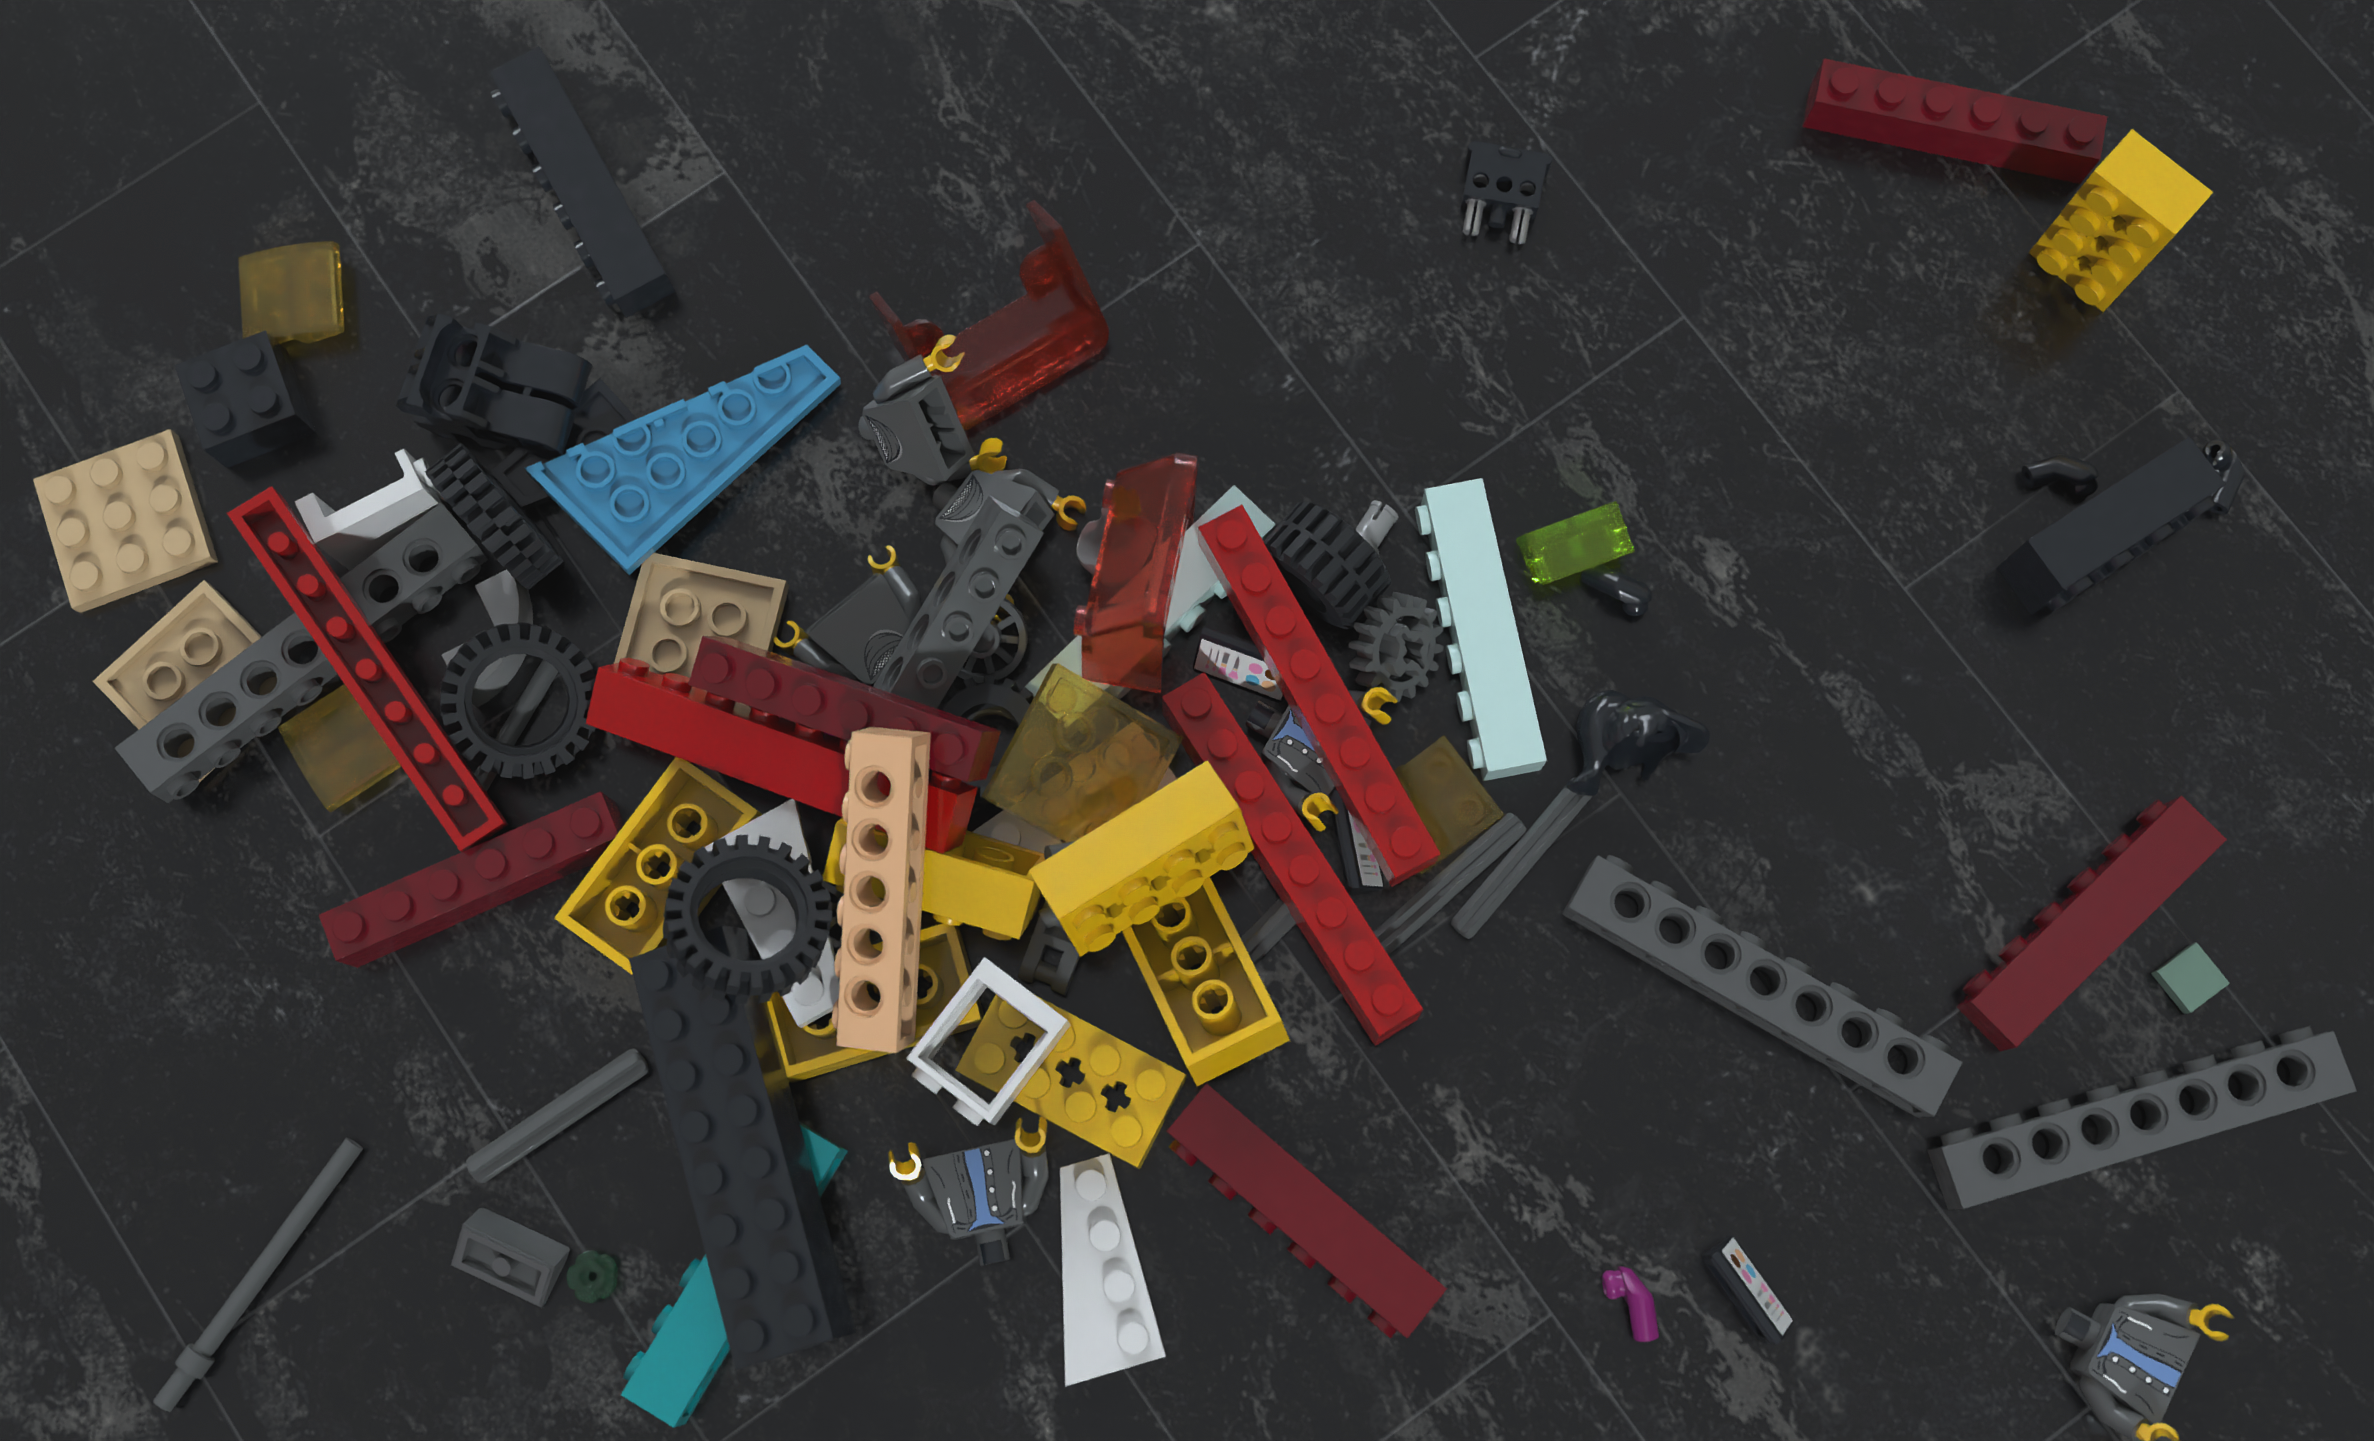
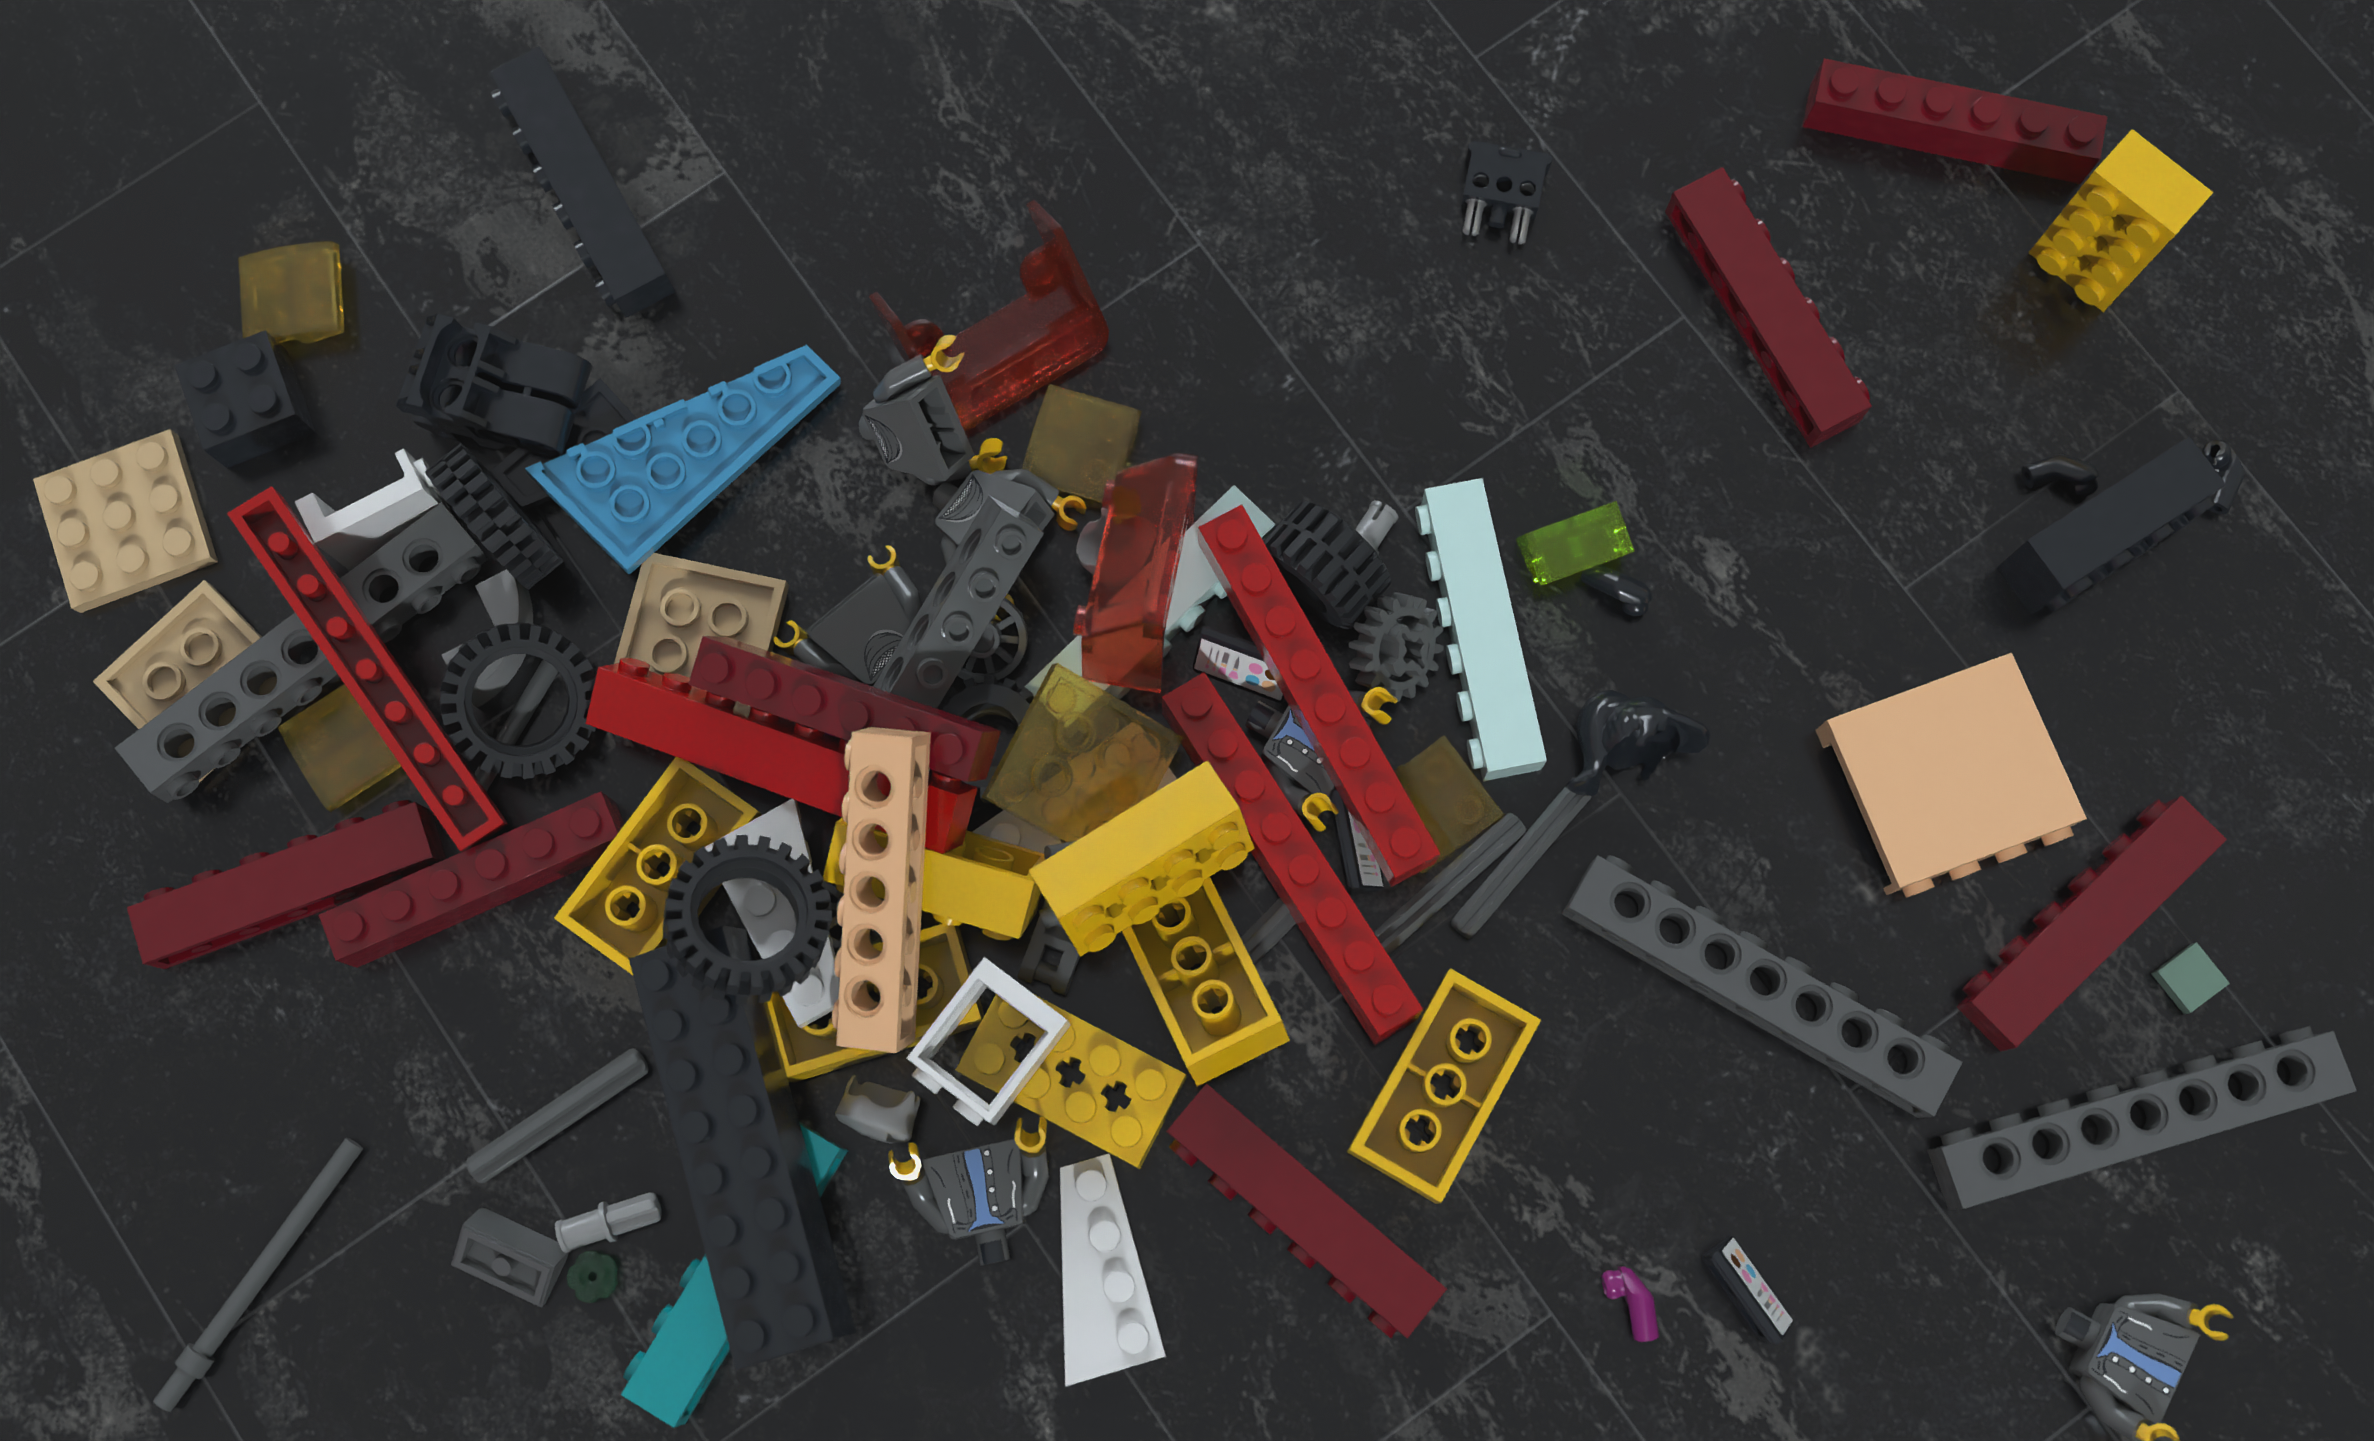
(284, 886): none -> dark red brick
(607, 1221): none -> light grey axle
(878, 1111): none -> light grey hair
(1080, 441): none -> clear yellow slope
(1476, 1077): none -> yellow brick
(1768, 307): none -> dark red brick
(1954, 774): none -> light nougat panel

